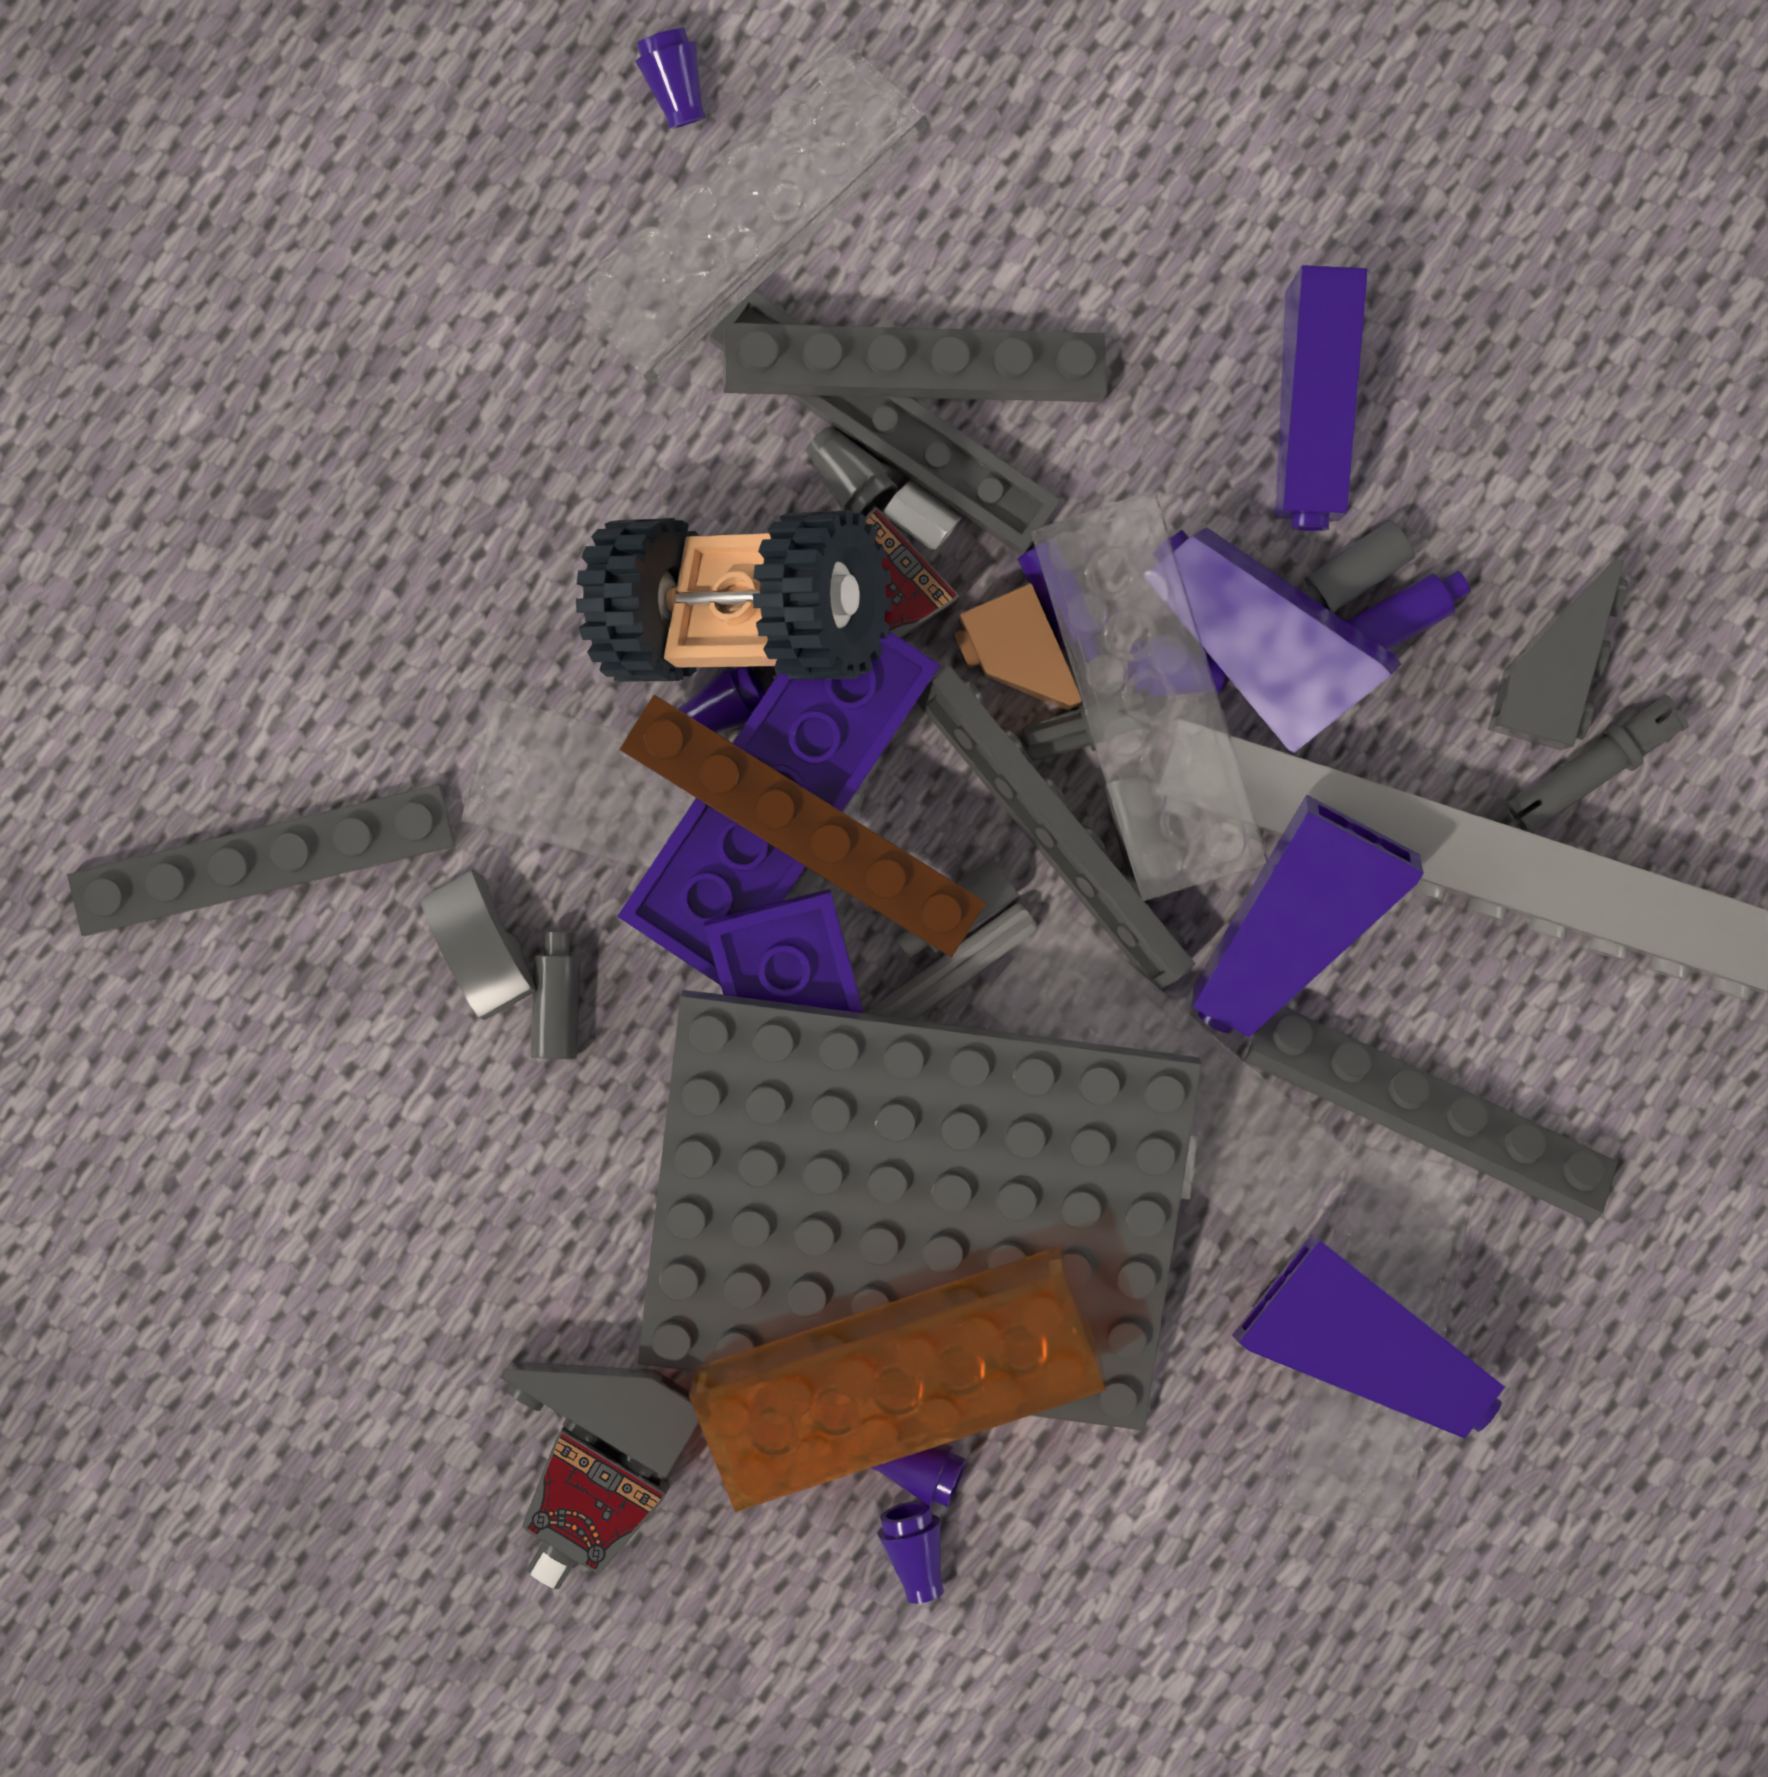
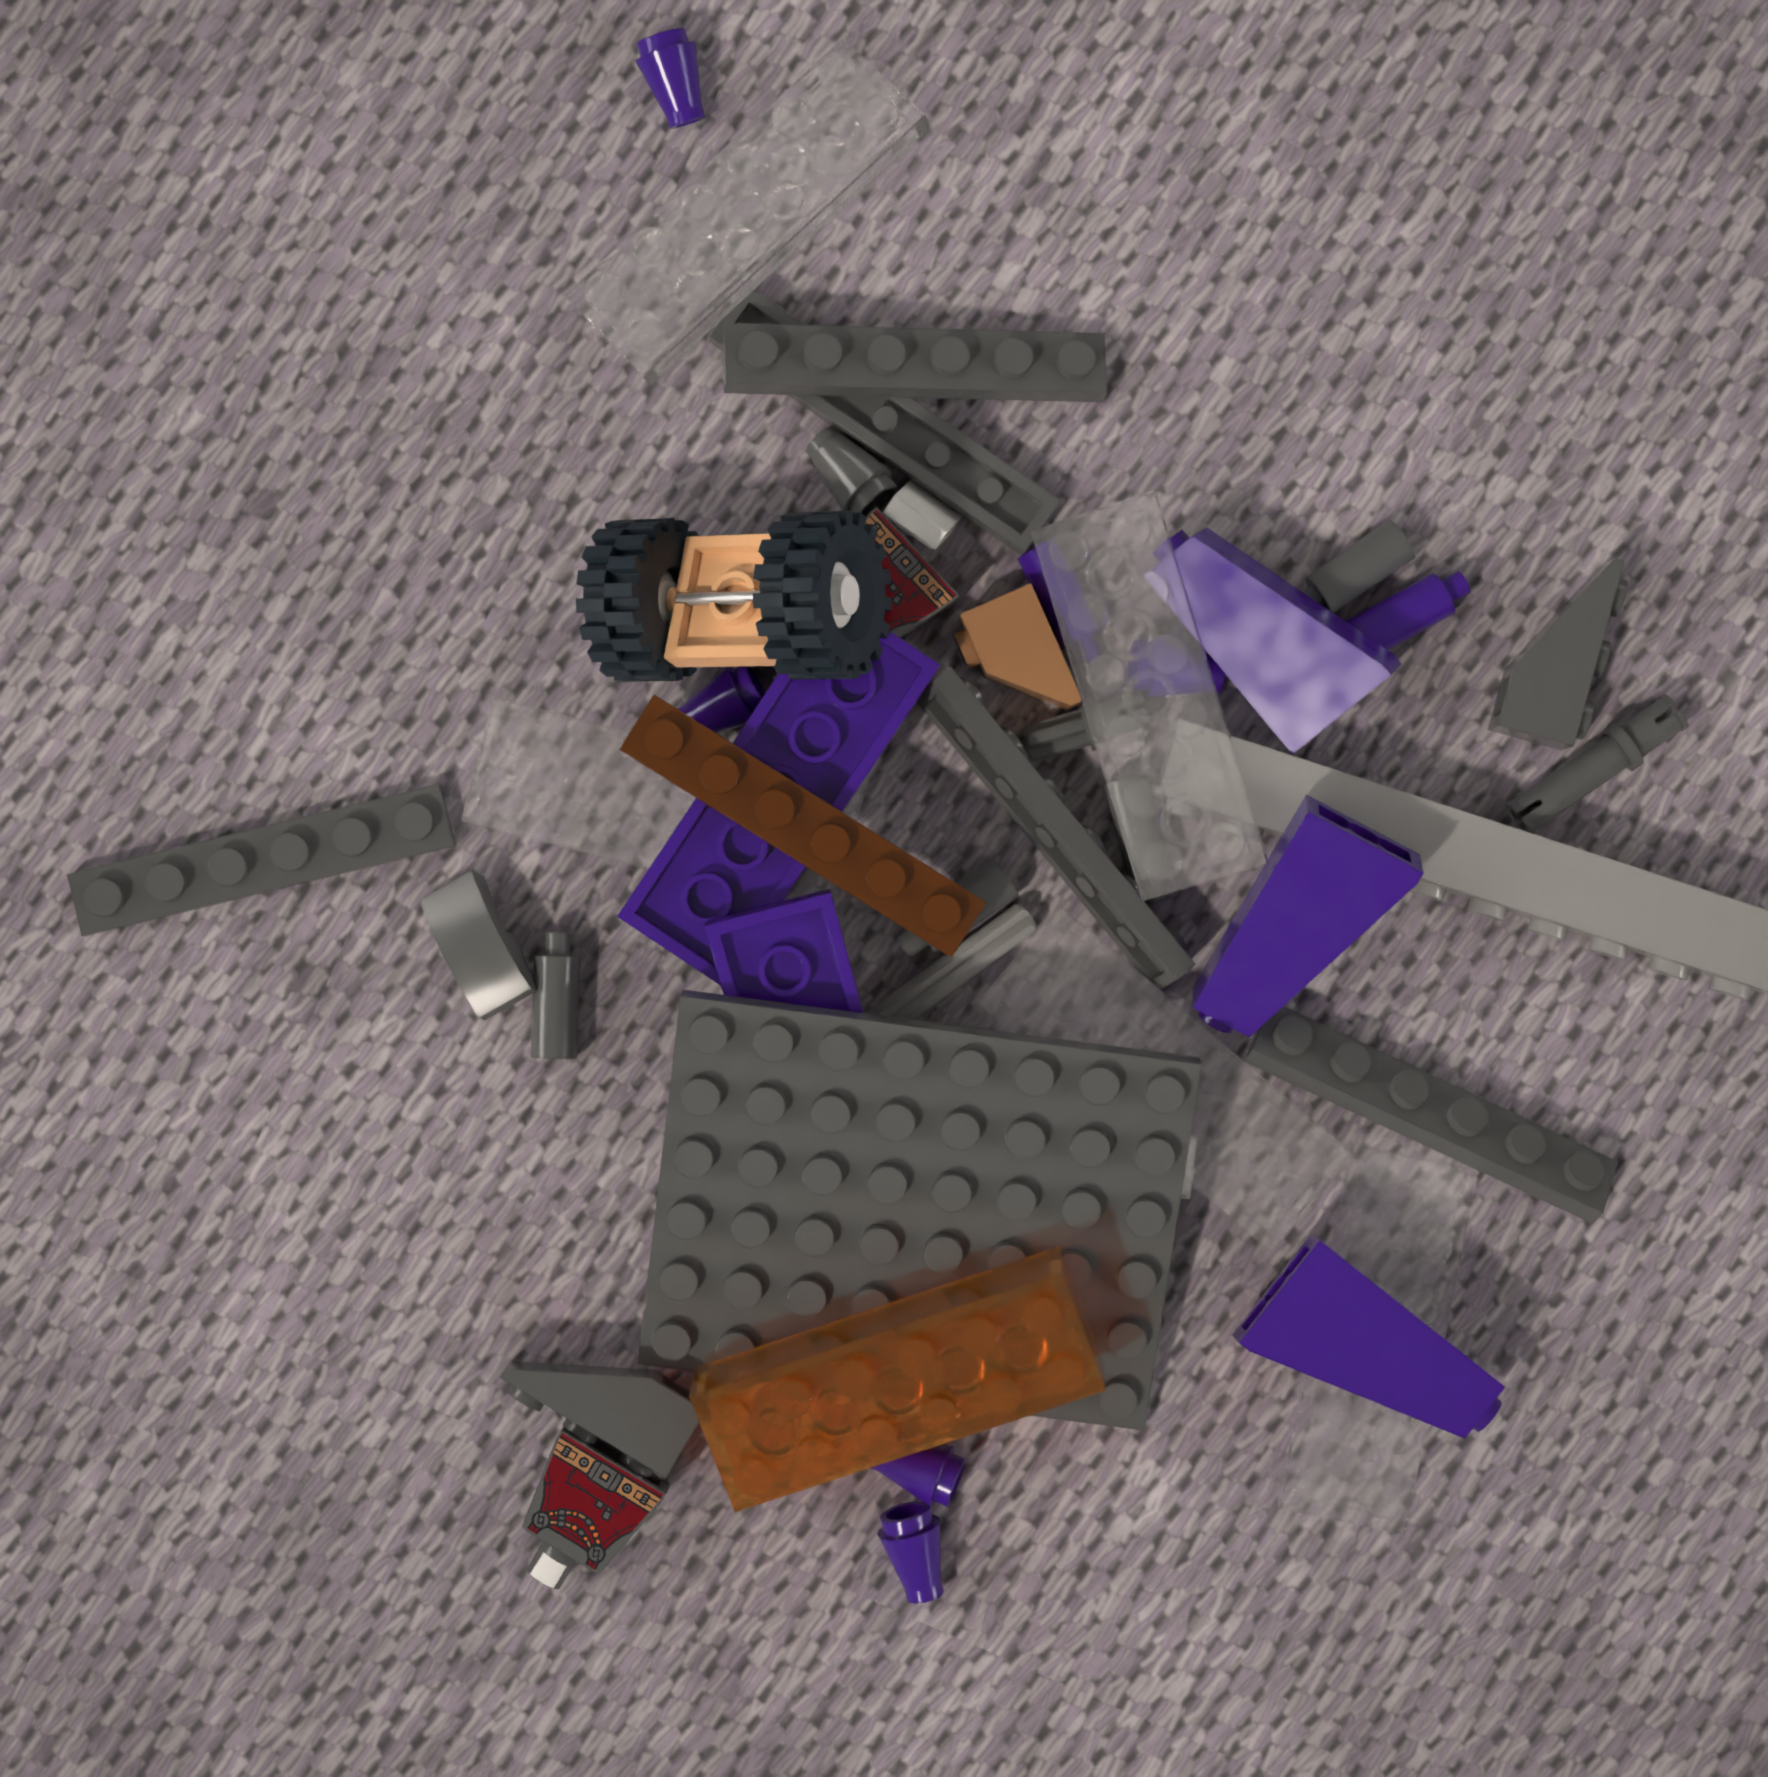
(1319, 394): dark purple slope -> none

